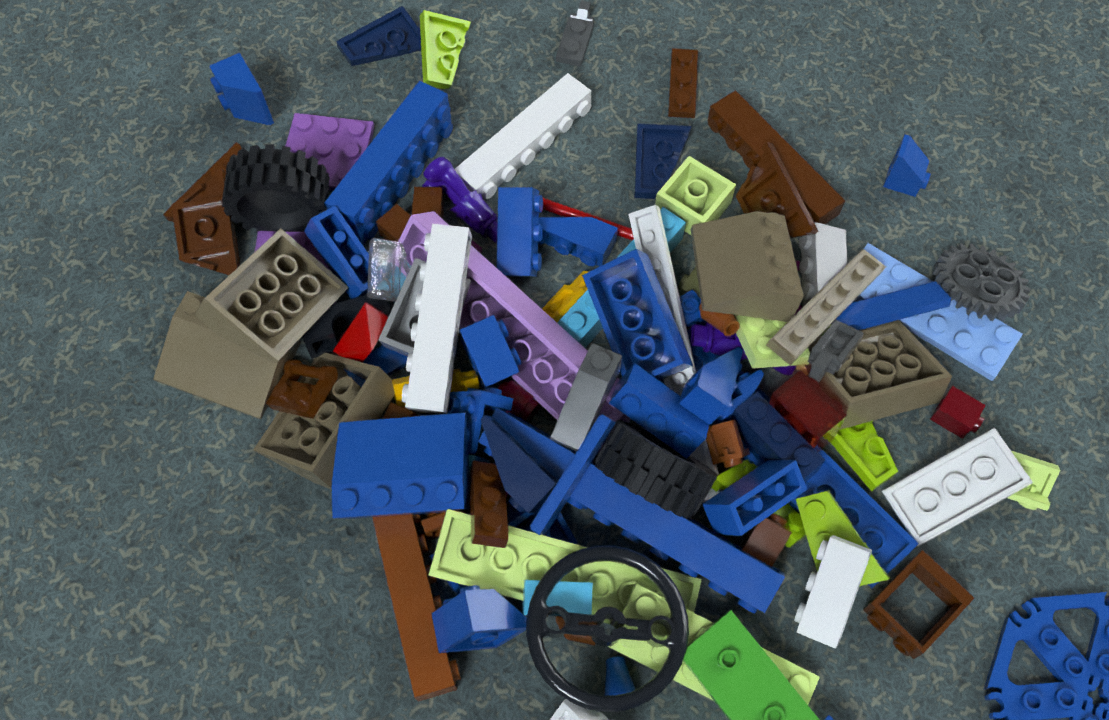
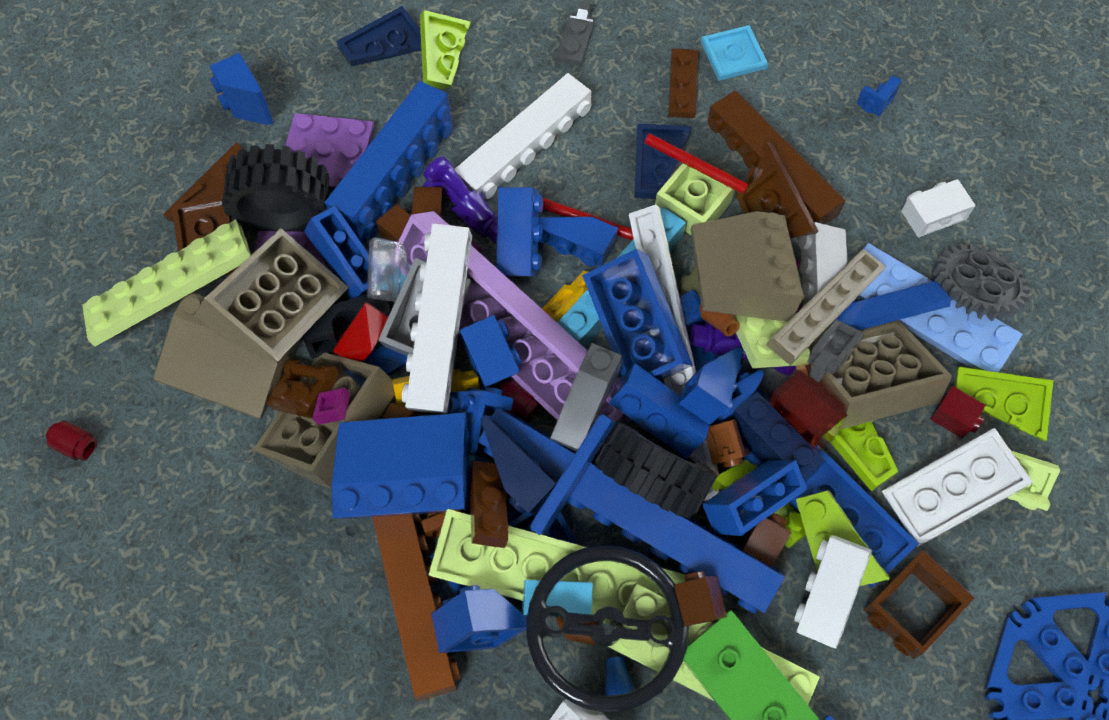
(71, 440): none -> dark red brick
(165, 282): none -> yellowish green plate
(331, 406): none -> magenta tile
(696, 163): none -> red bar
(700, 599): none -> reddish brown brick
(734, 52): none -> medium azure tile
(878, 100): none -> blue bracket
(908, 169): blue slope -> none
(937, 207): none -> white brick
(1010, 398): none -> lime wing

